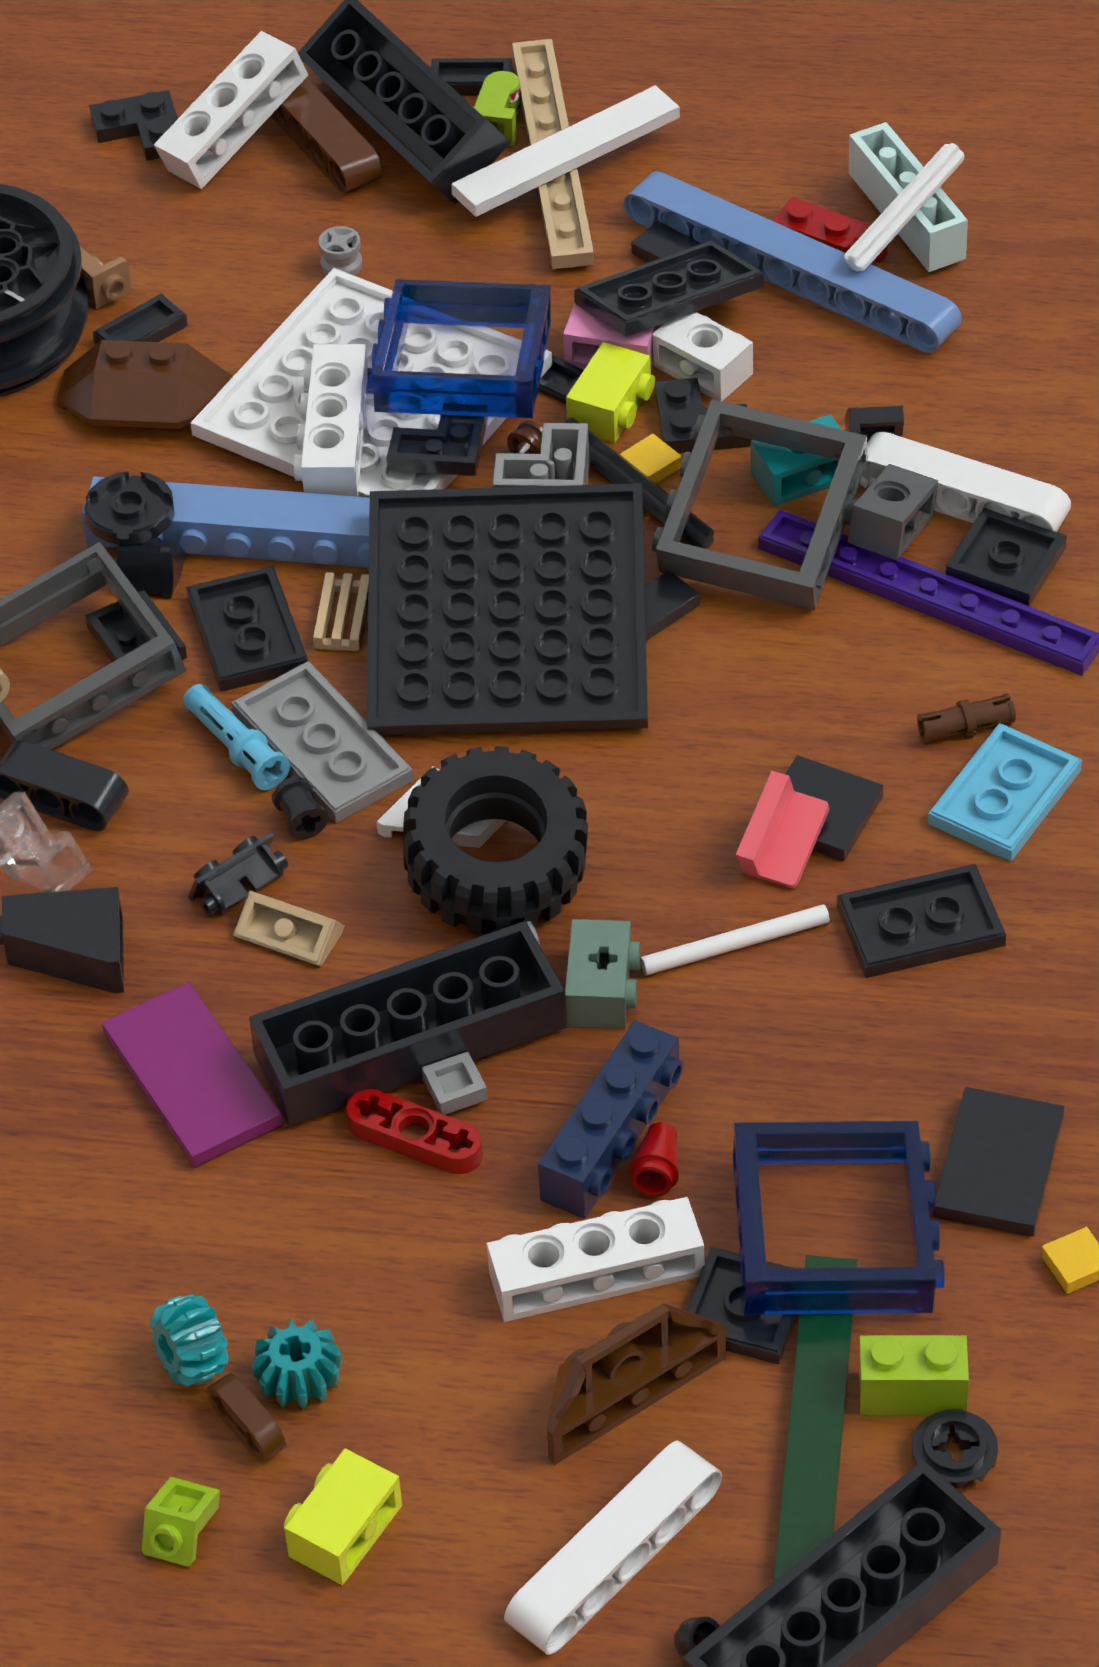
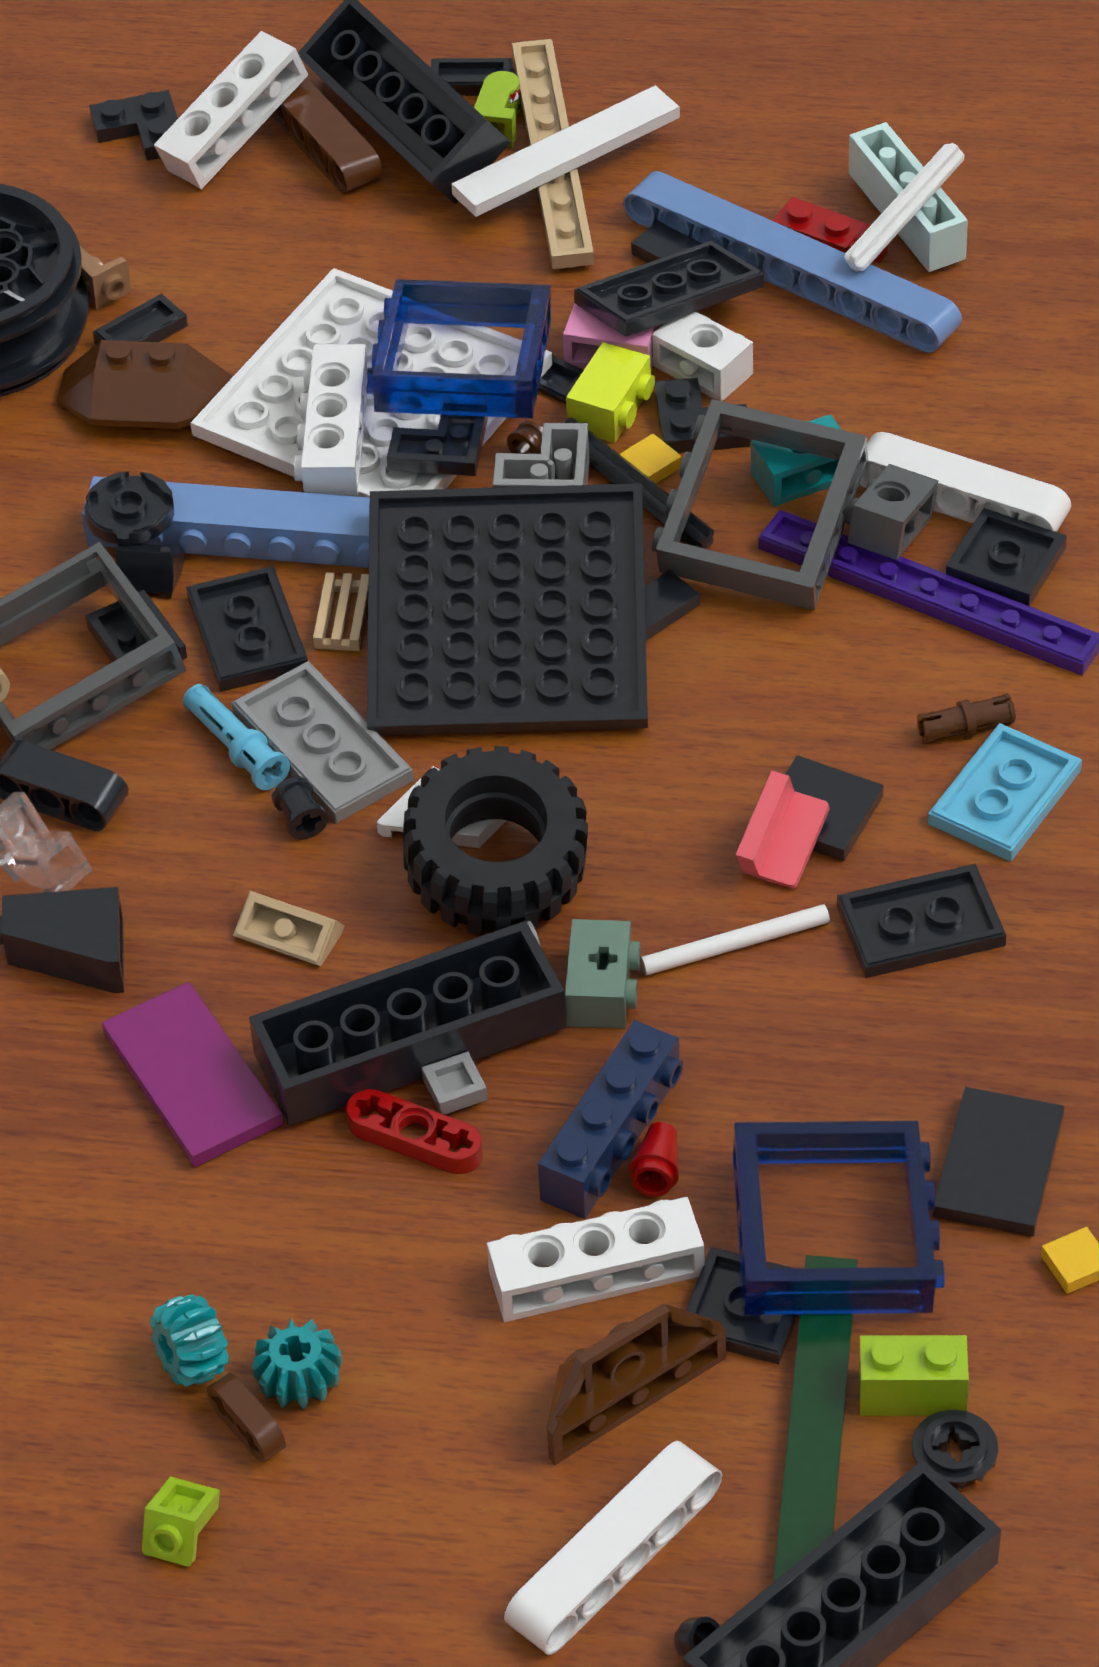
(221, 882): black hinge -> none
(340, 250): light grey wheel -> none
(342, 1516): neon yellow brick -> none
(875, 419): black tile -> none

